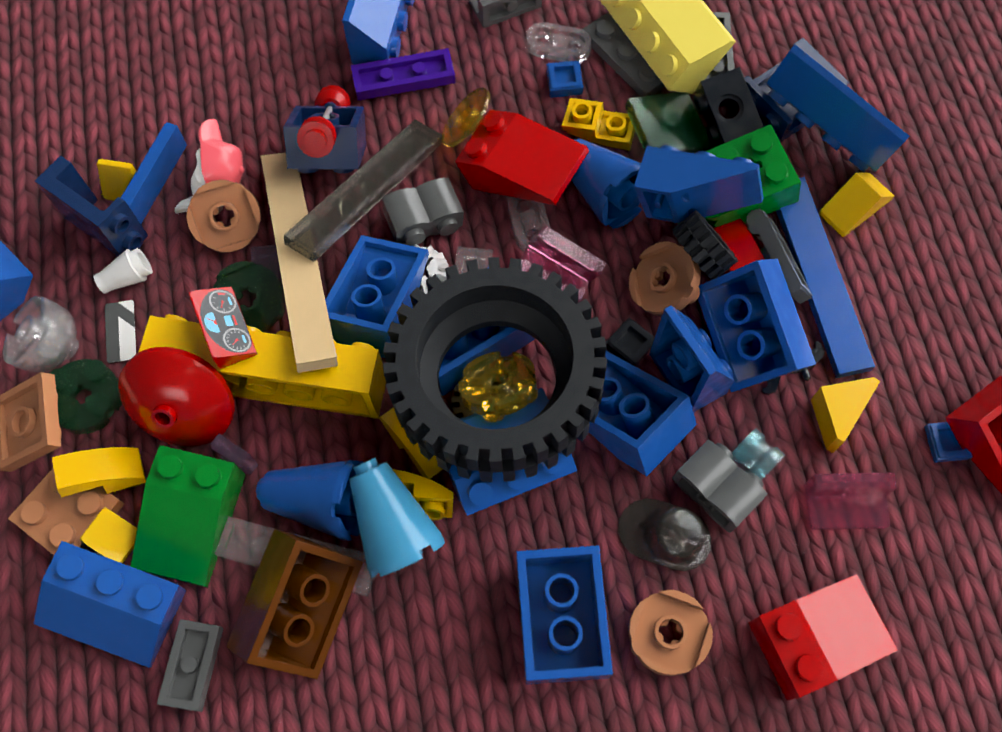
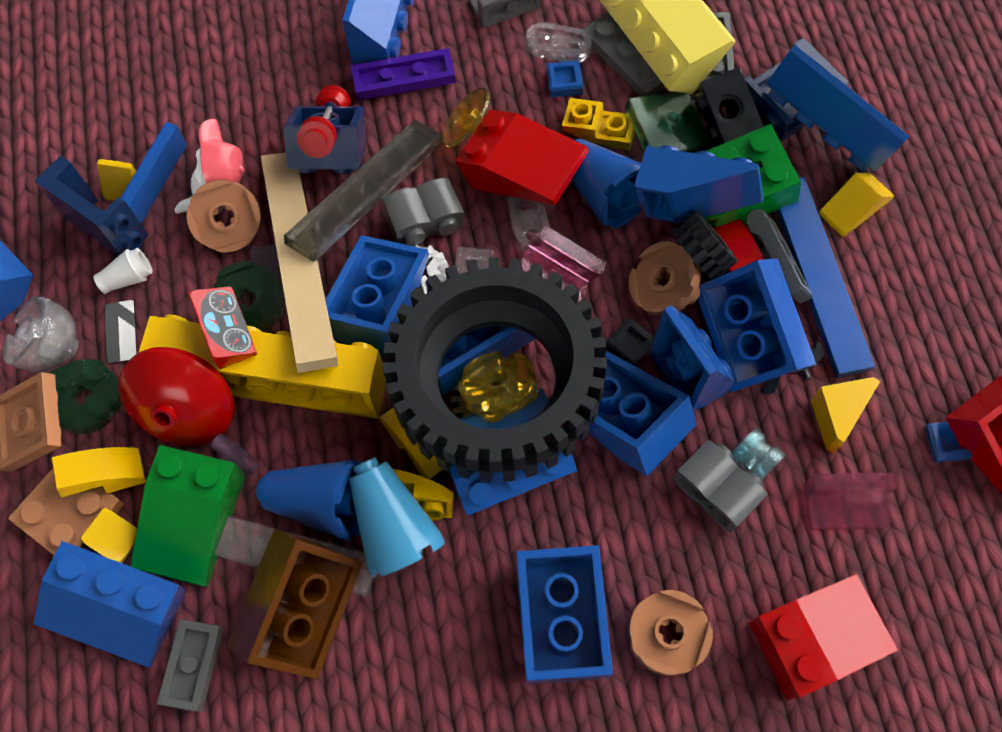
(665, 534): clear smoke piece -> none

